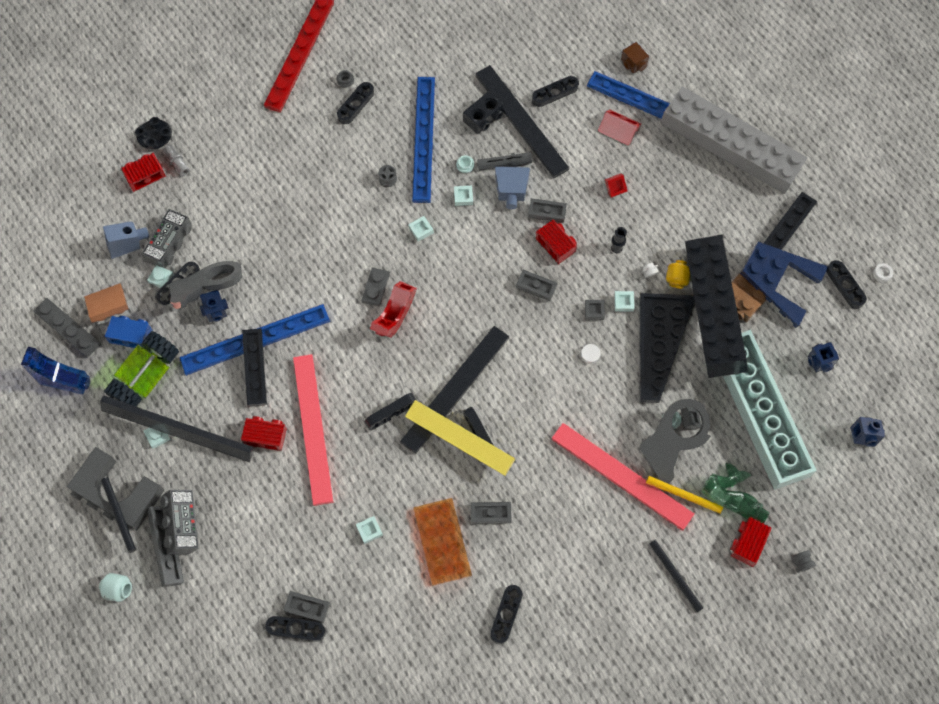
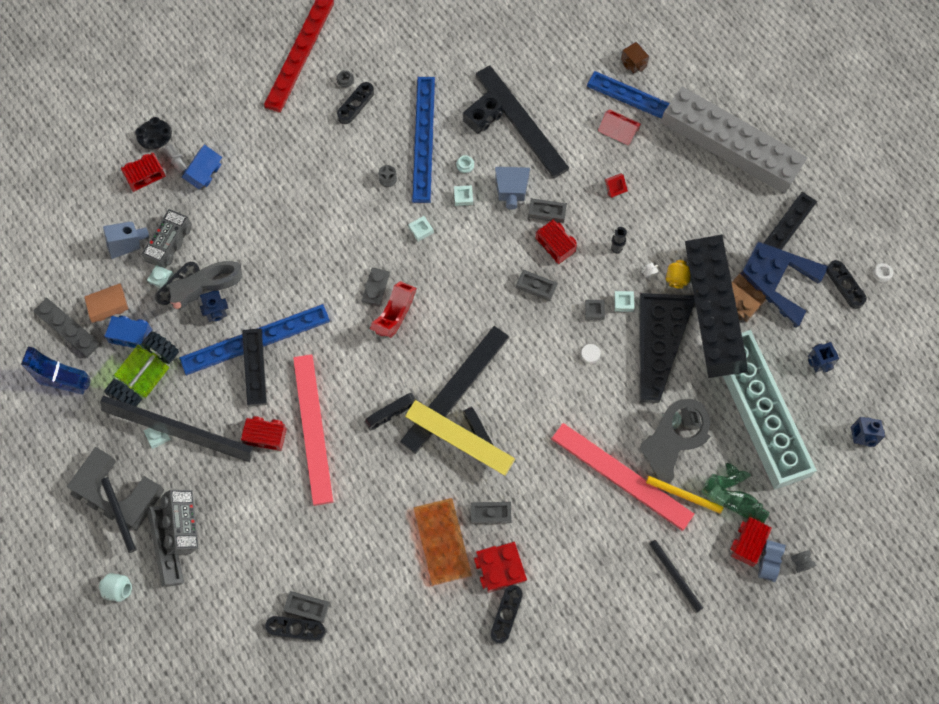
(202, 167): none -> blue brick
(369, 529): light aqua plate -> none
(500, 567): none -> red plate
(504, 161): dark grey pin -> none
(560, 85): black beam -> none
(771, 561): none -> sand blue leg

